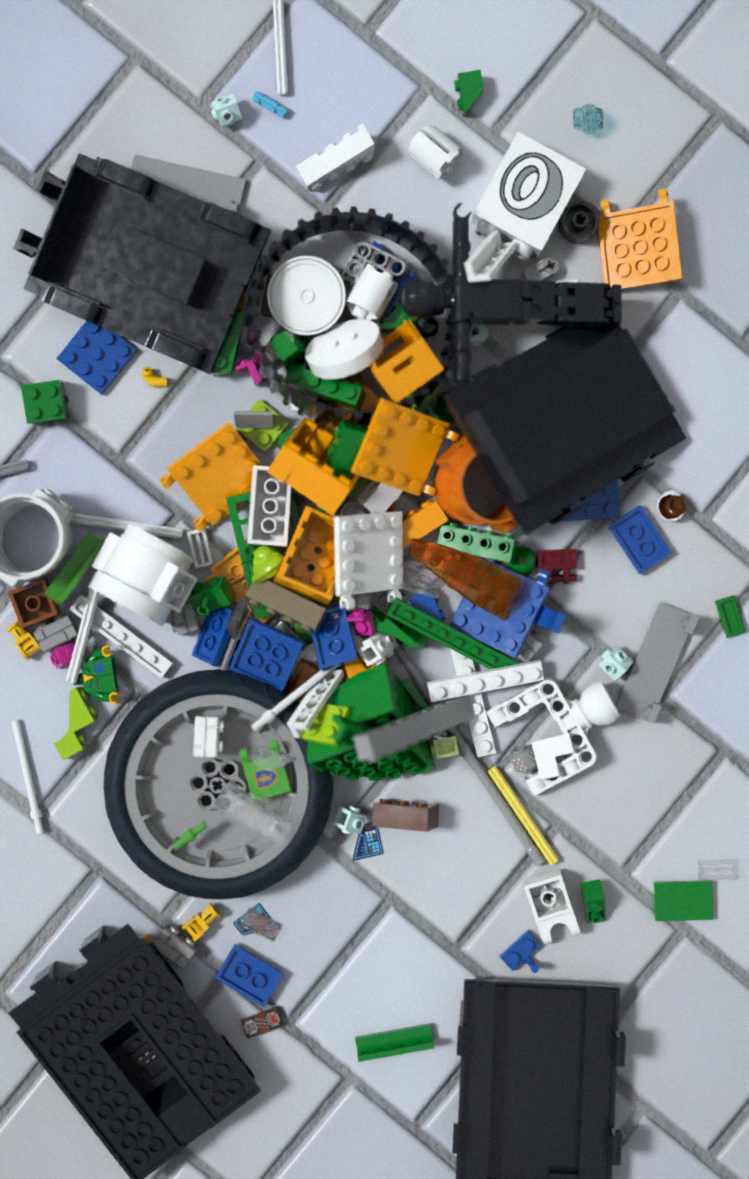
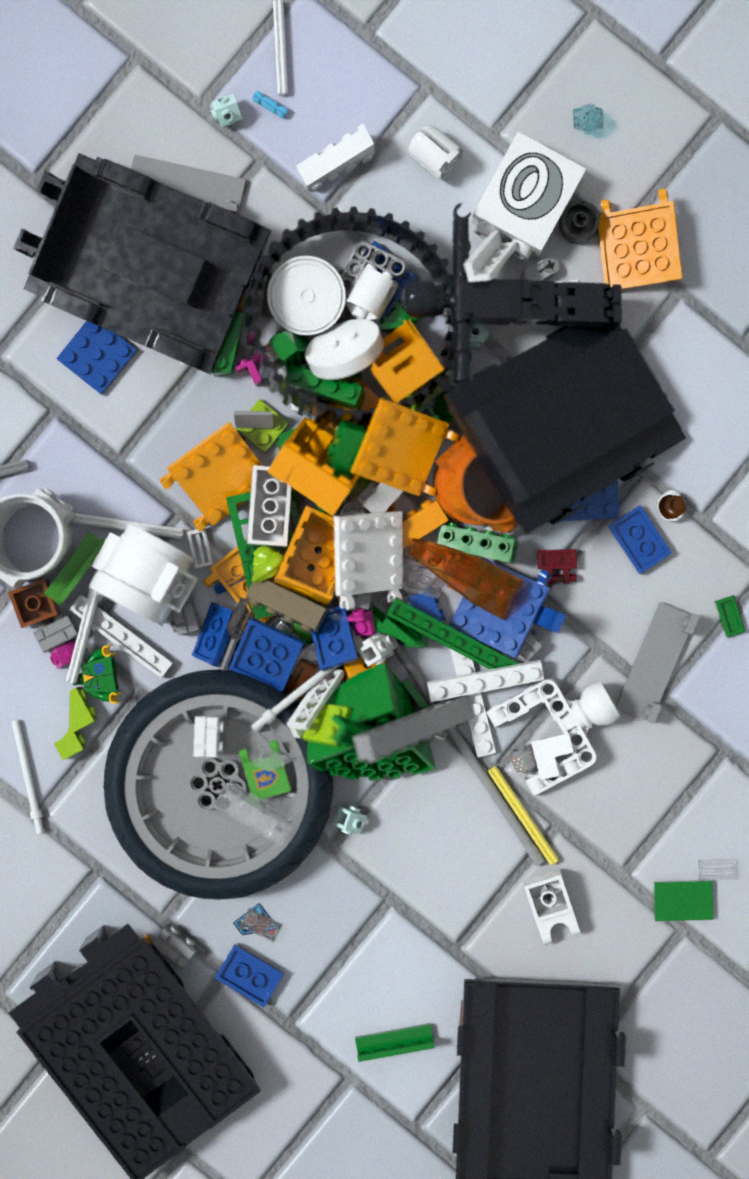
(24, 640): yellow connector -> none
(45, 401): green brick -> none
(152, 379): yellow arm -> none
(189, 835): bright green bar -> none
(199, 923): yellow connector -> none
(211, 595): green brick -> none
(262, 1022): tile -> none
(368, 843): dark blue sticker -> none
(405, 815): wedge -> none
(427, 327): pearl dark grey animal -> none
(445, 747): yellowish green bracket -> none
(470, 90): green slope -> none
(520, 951): blue plate -> none
(525, 561): green hair -> none
(593, 901): green slope -> none
(615, 662): light aqua brick -> none

